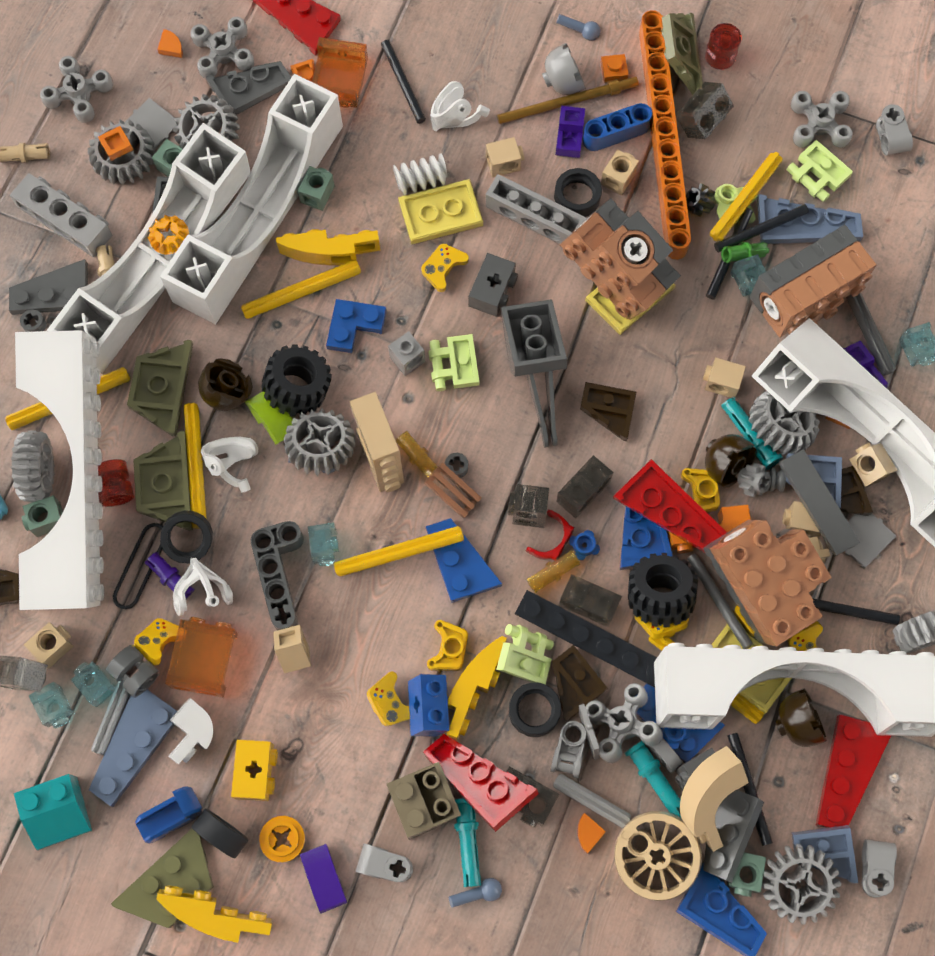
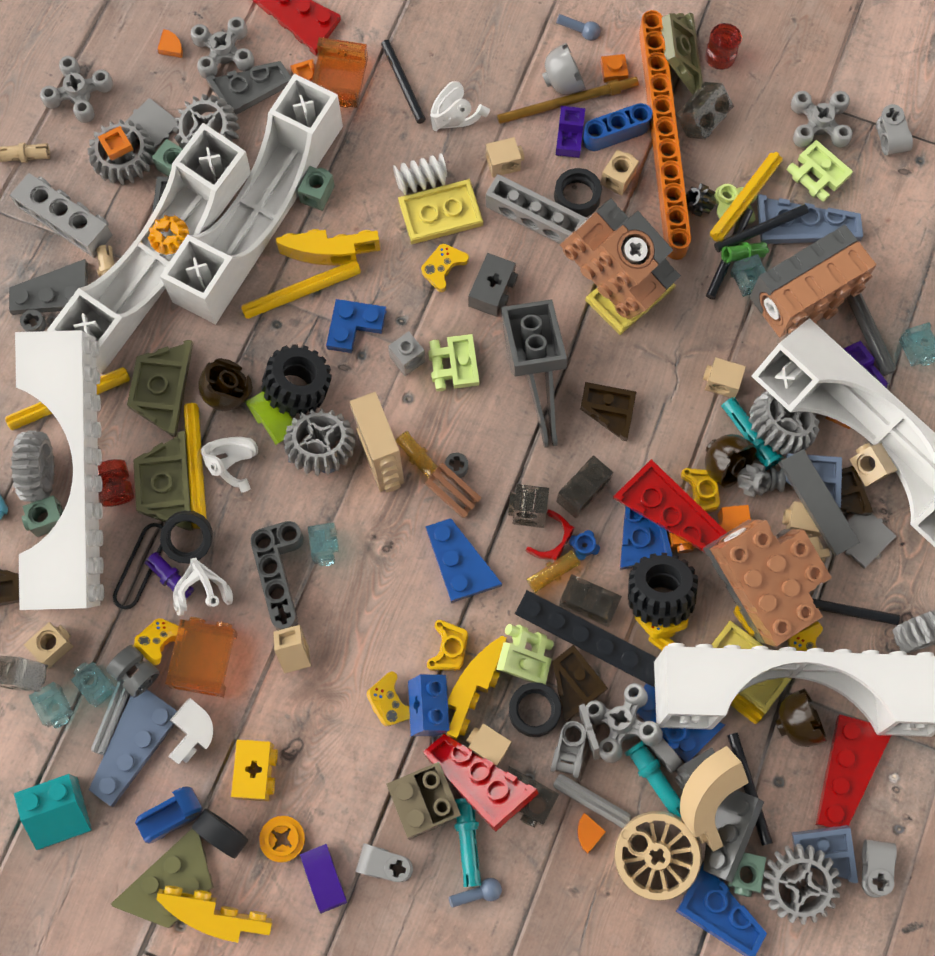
(399, 551): yellow axle -> none
(488, 744): none -> tan brick
(720, 601): dark grey bar -> none

